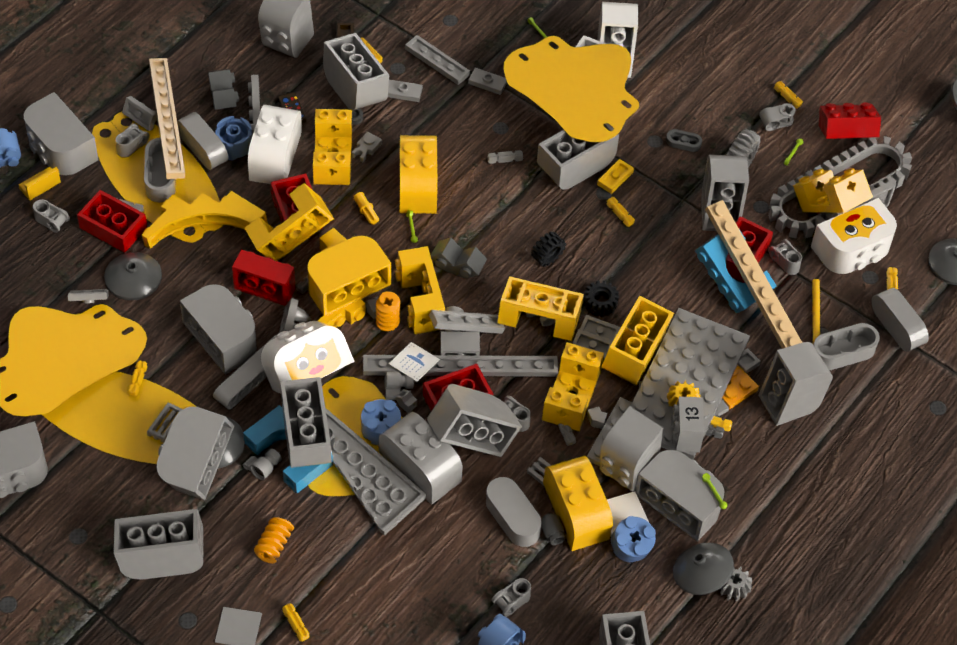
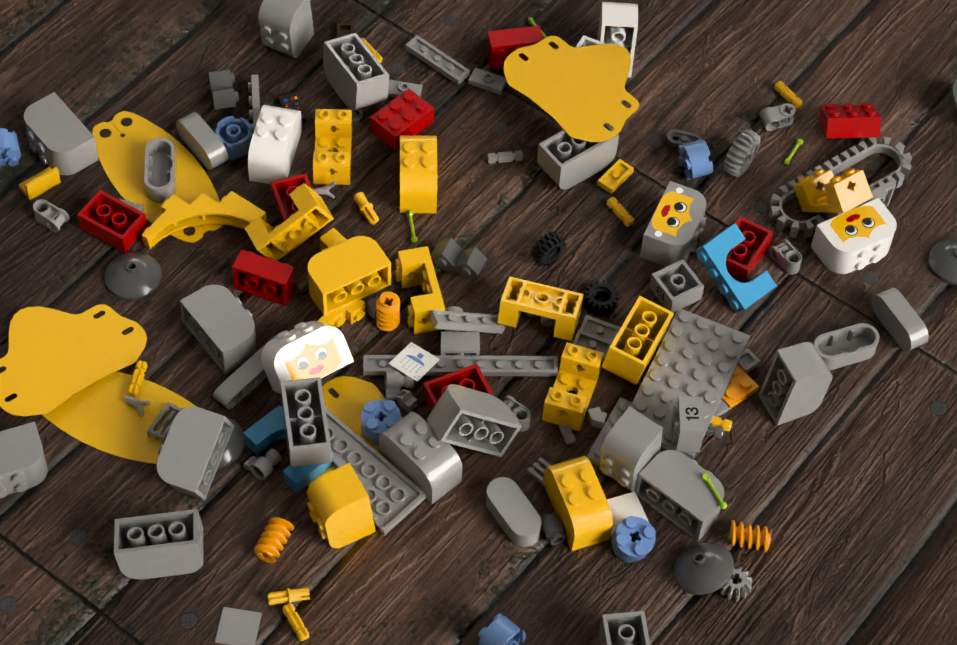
(88, 296): light grey plate -> none
(131, 140): light grey piece -> none
(136, 403): none -> light grey bar
(139, 113): light grey tile -> none
(166, 119): tan plate -> none
(288, 596): none -> yellow axle
(291, 314): light grey tile -> none
(325, 190): none -> light grey bar
(340, 507): none -> yellow brick
(367, 145): light grey plate -> none
(402, 116): none -> red brick
(504, 42): none -> red brick
(509, 599): light grey piece -> none
(674, 226): none -> light grey brick
(676, 286): none -> light grey brick
(681, 390): yellow gear -> none
(695, 159): none -> medium blue brick
(725, 180): light grey brick -> none
(749, 536): none -> light orange piece
(752, 274): tan plate -> none
(815, 308): yellow bar -> none
(892, 279): yellow axle -> none

